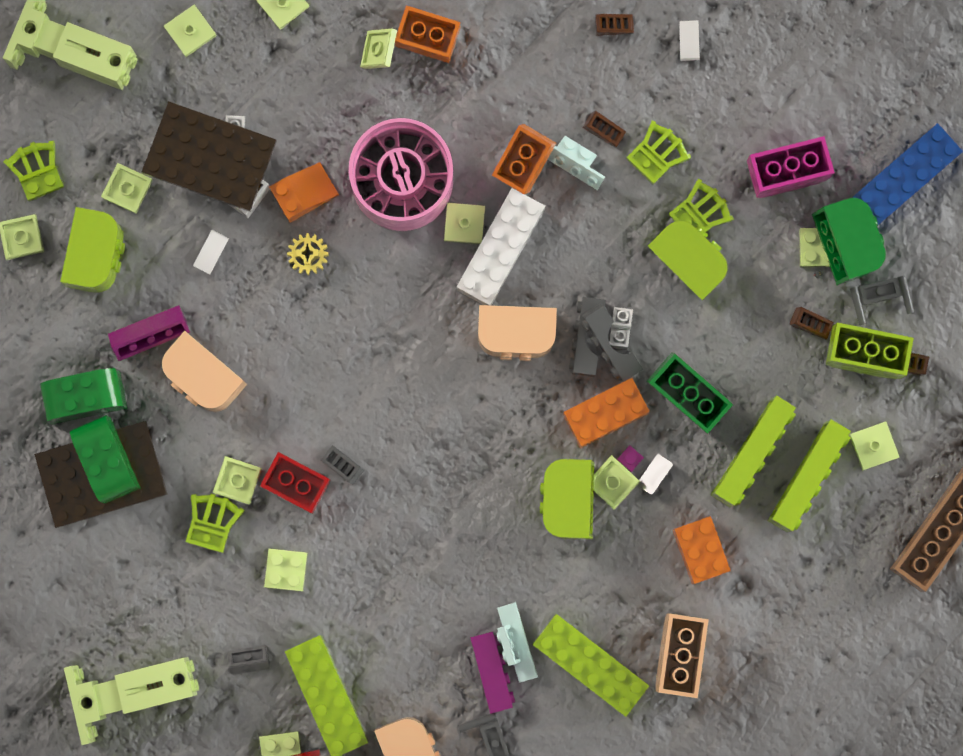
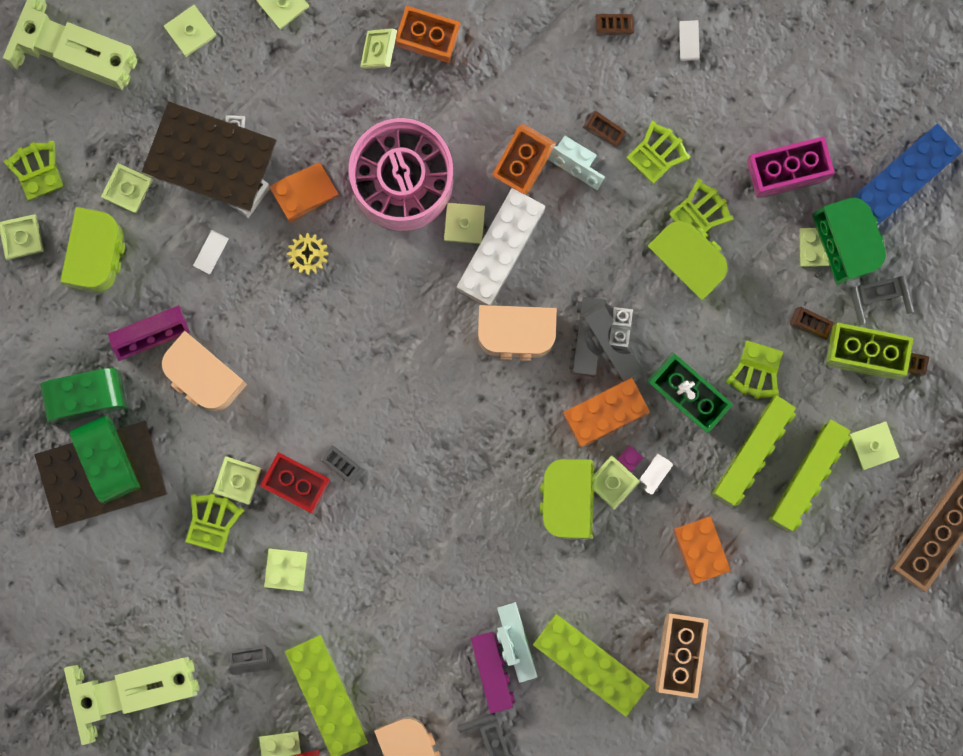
(685, 387): none -> white plate
(757, 358): none -> lime plate

